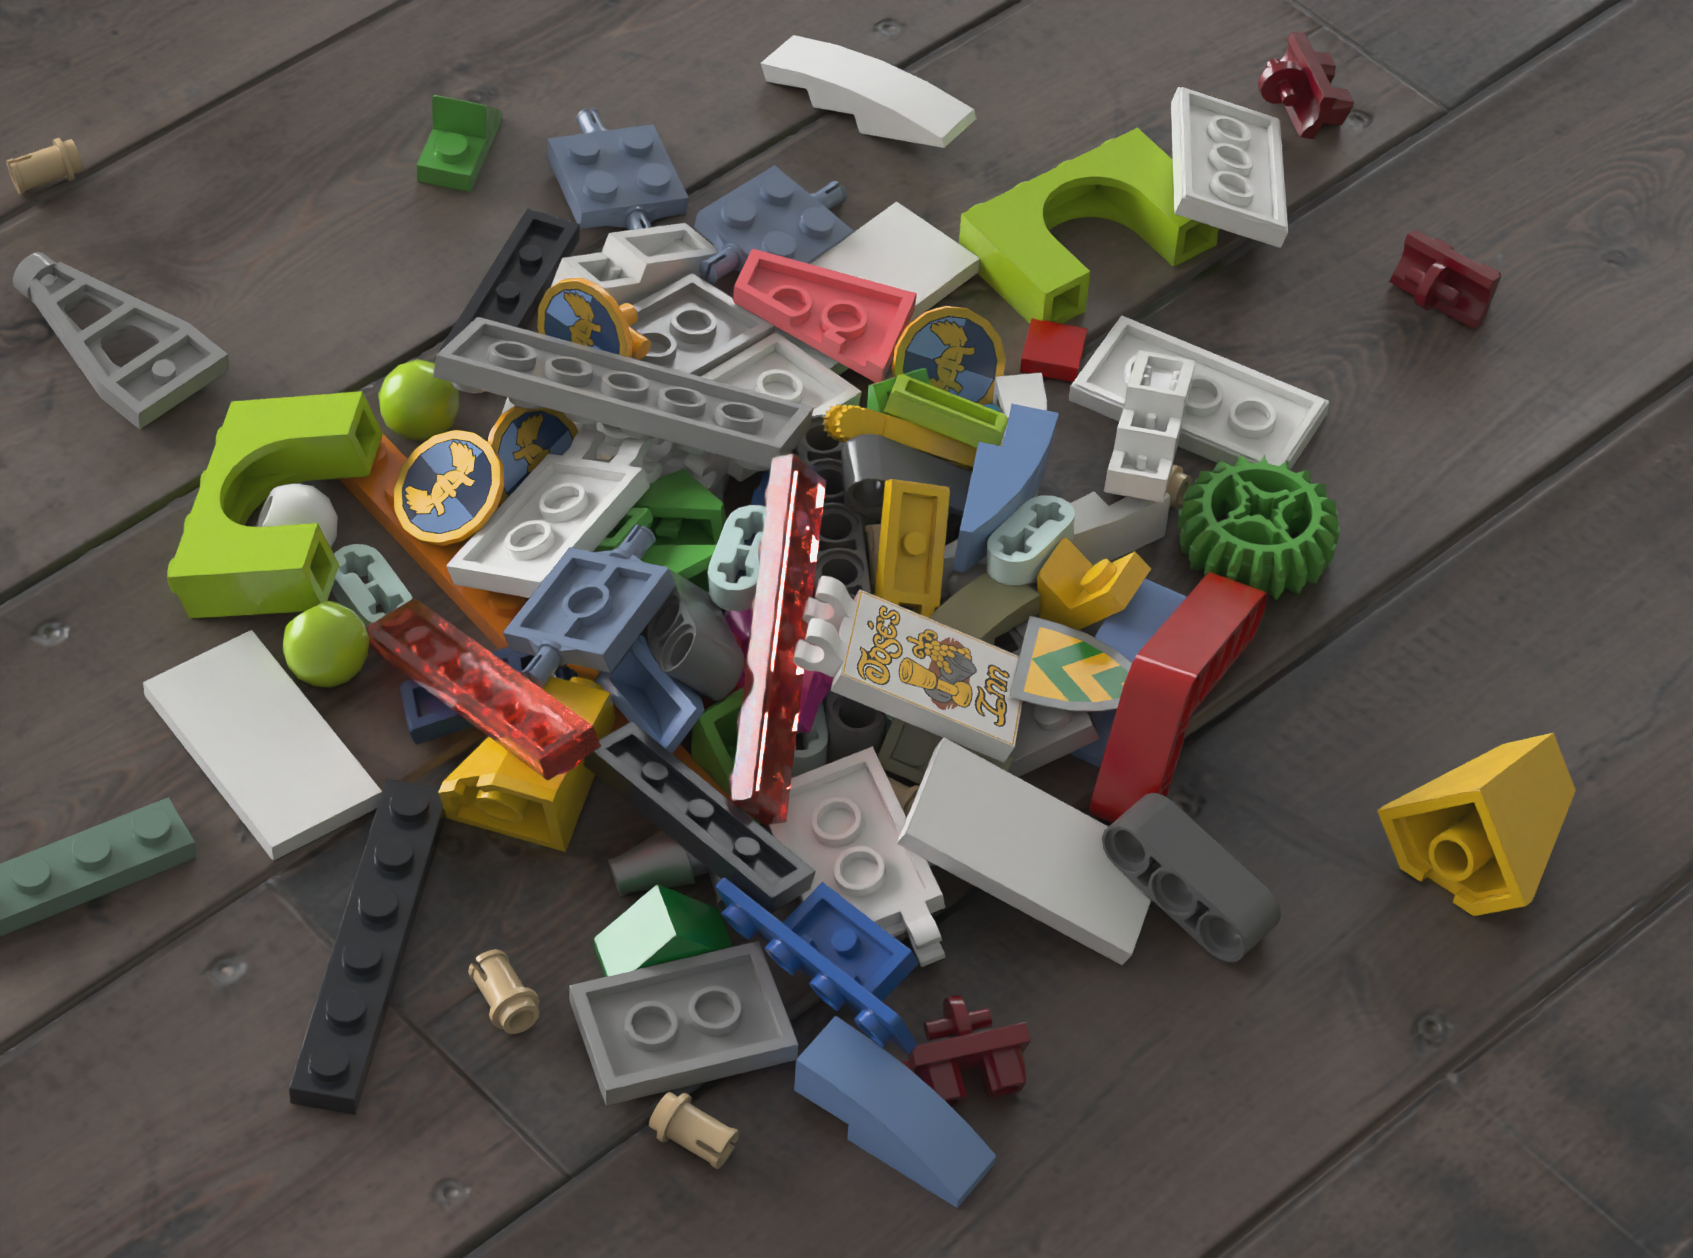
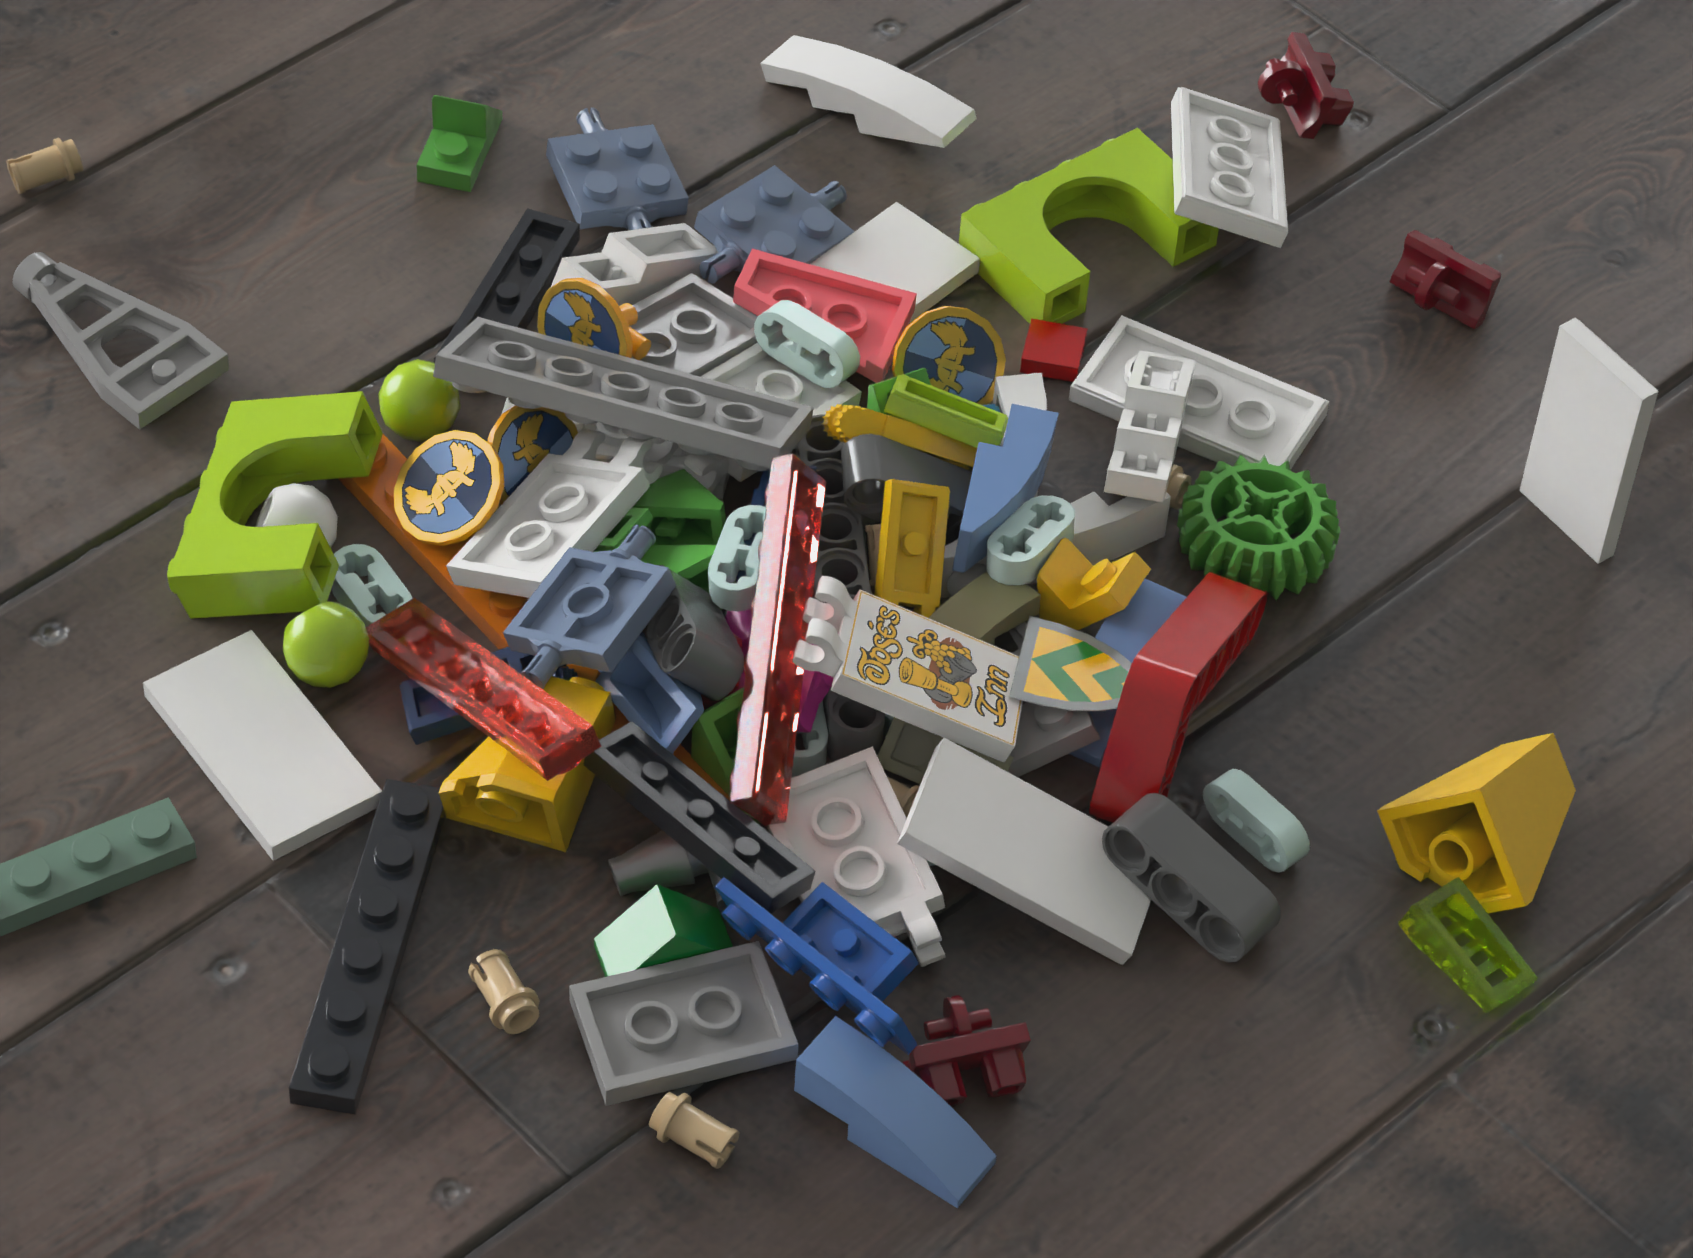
(807, 343): none -> light aqua beam
(1256, 820): none -> light aqua beam
(1468, 918): none -> clear neon green slope
(1588, 439): none -> white tile

